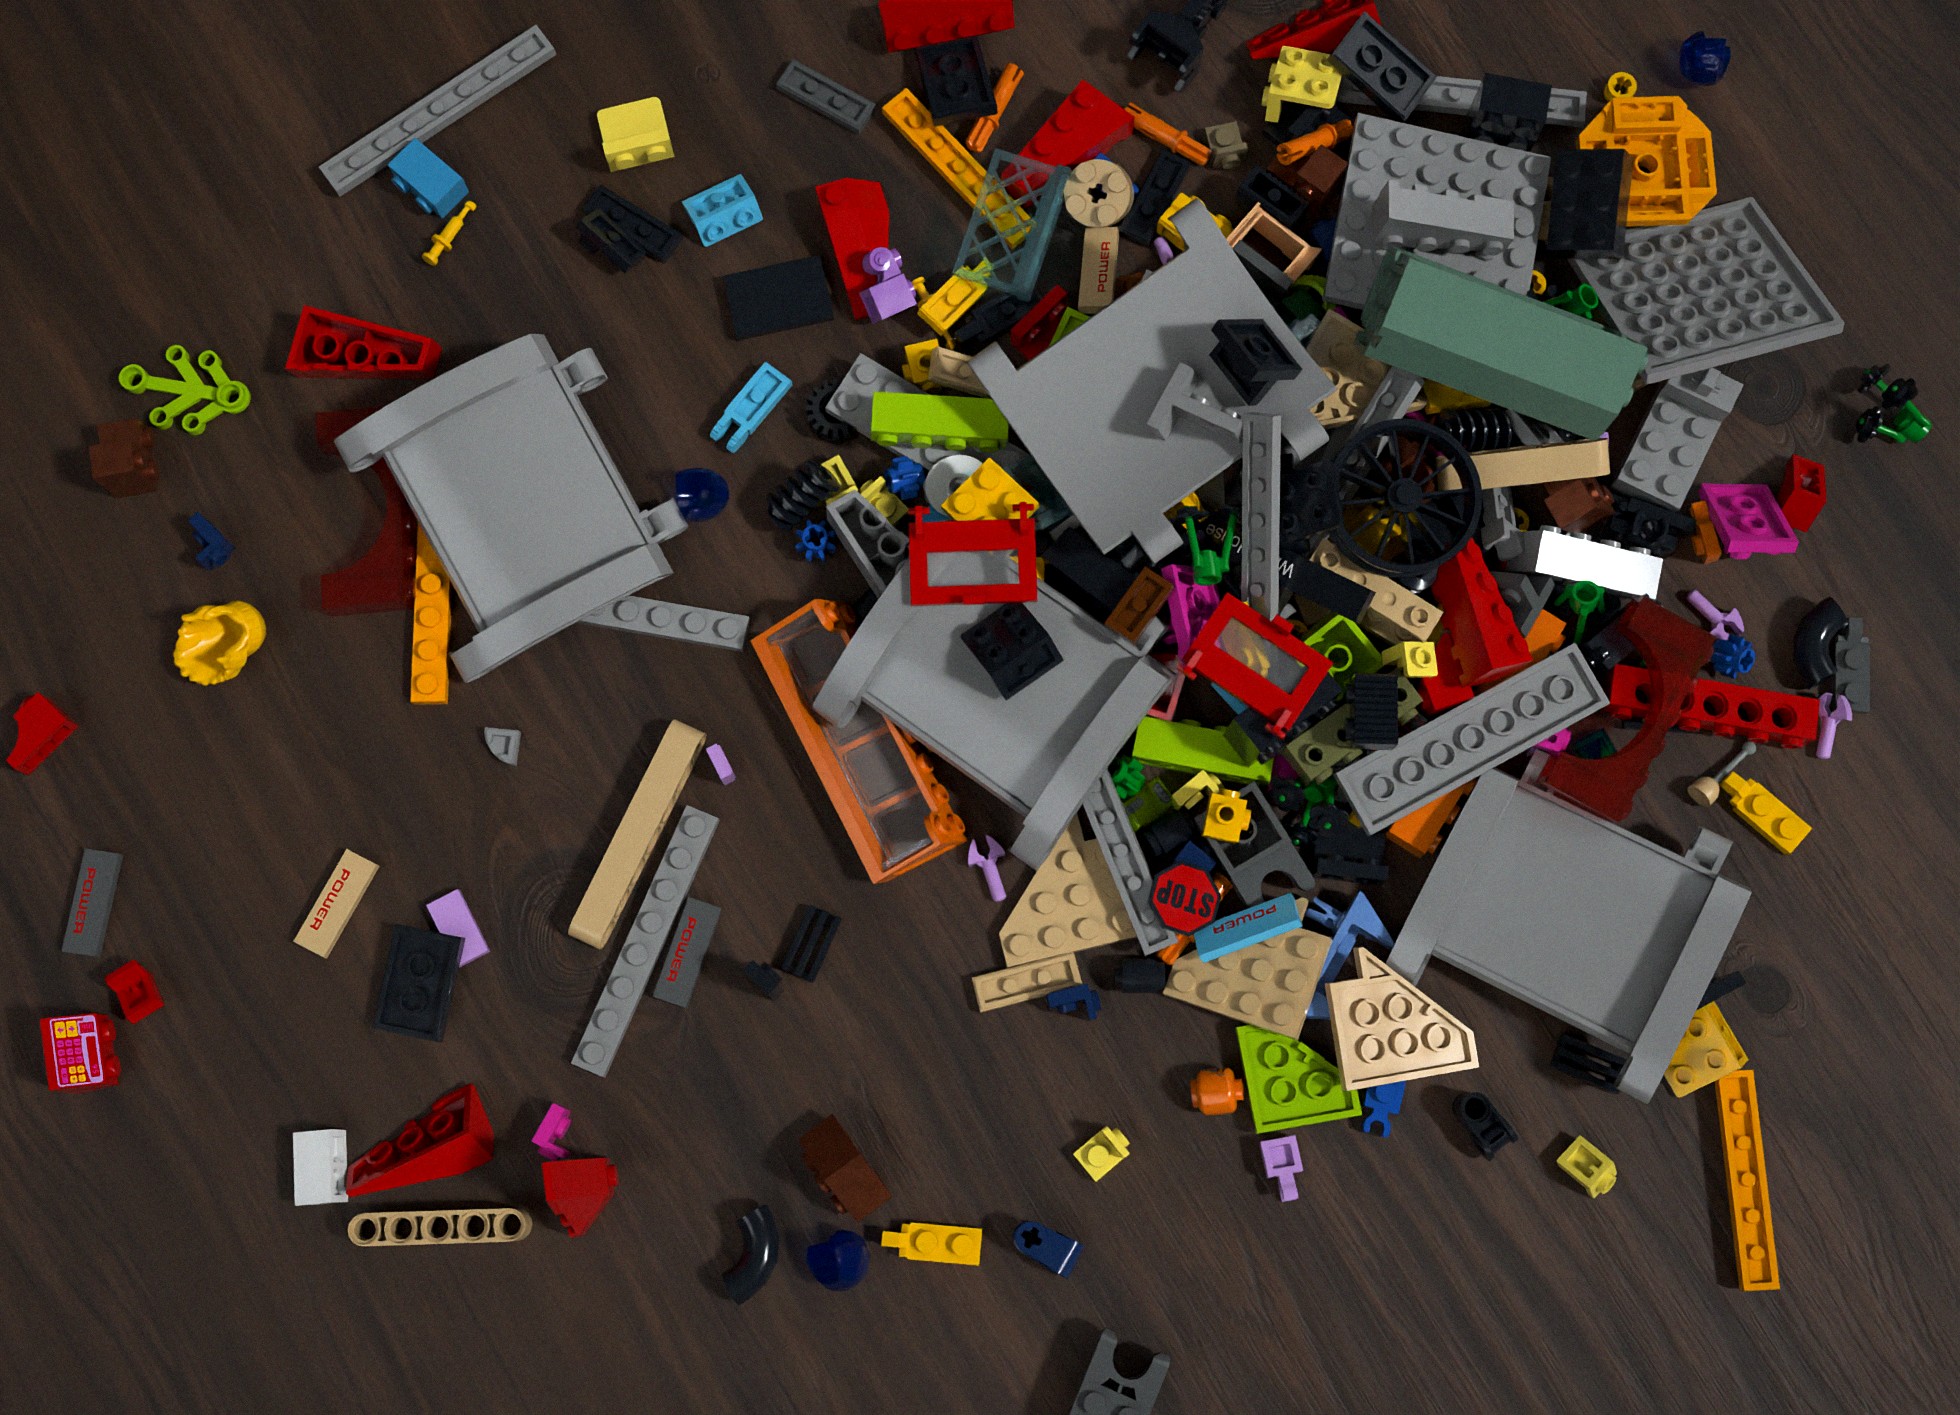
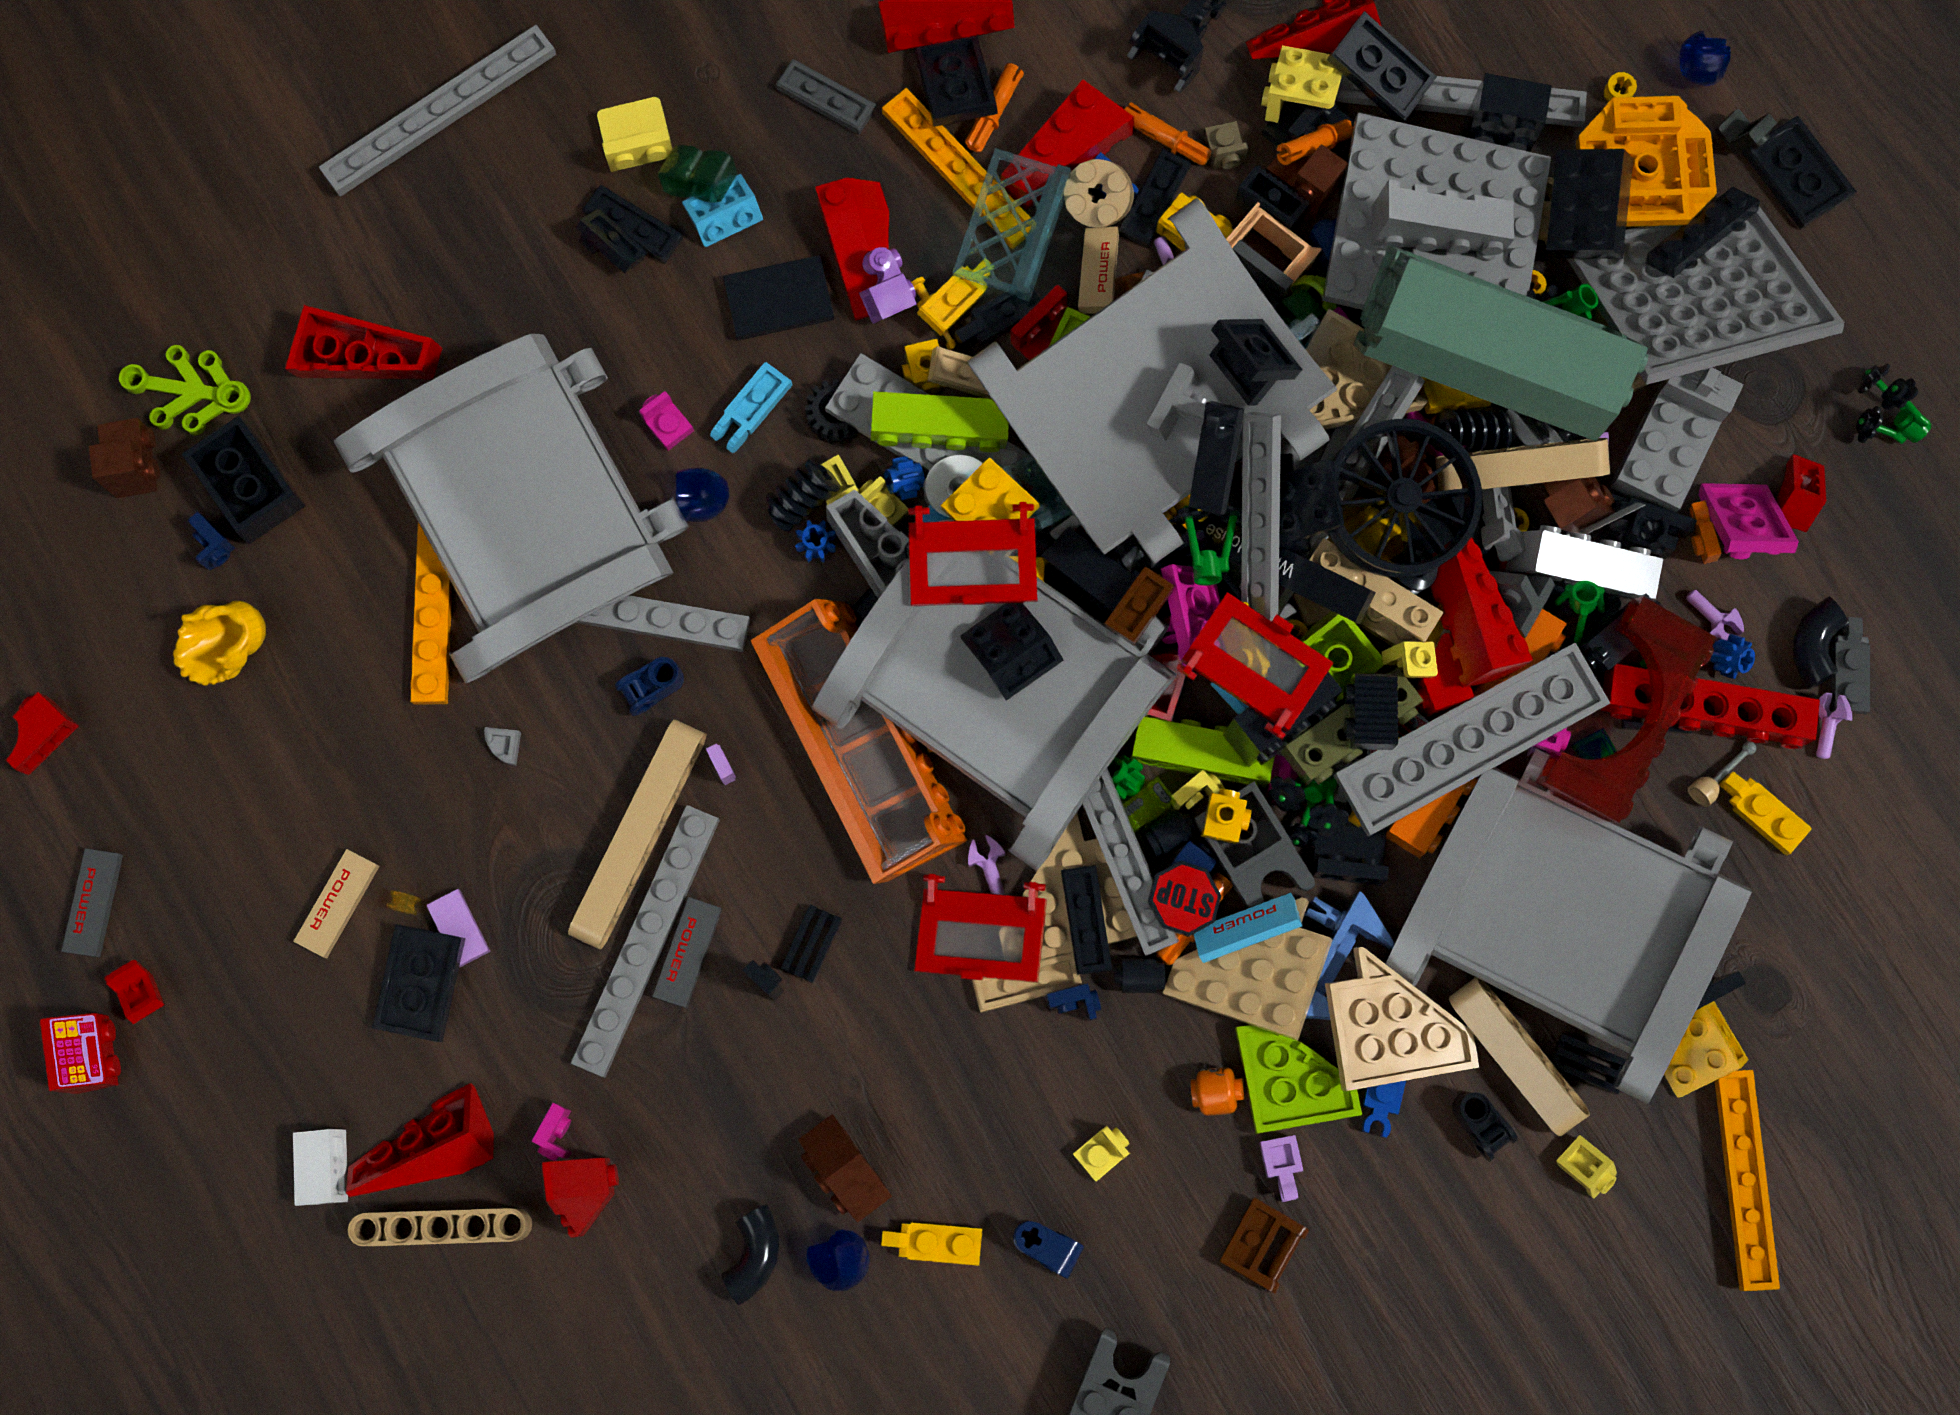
(243, 480): none -> black brick
(383, 575): clear red arch -> none
(403, 902): none -> clear yellow bush
(428, 178): dark azure brick -> none
(442, 241): yellow piece -> none
(648, 686): none -> dark blue piece
(665, 420): none -> dark pink bracket
(697, 173): none -> clear green brick
(981, 933): none -> red piece
(1086, 920): none -> black tile
(1216, 457): none -> black hinge
(1254, 1238): none -> reddish brown plate
(1519, 1056): none -> tan beam
(1613, 517): none -> white sticker
(1702, 232): none -> black plate
(1741, 134): none -> pearl dark grey bracket
(1800, 172): none -> black tile

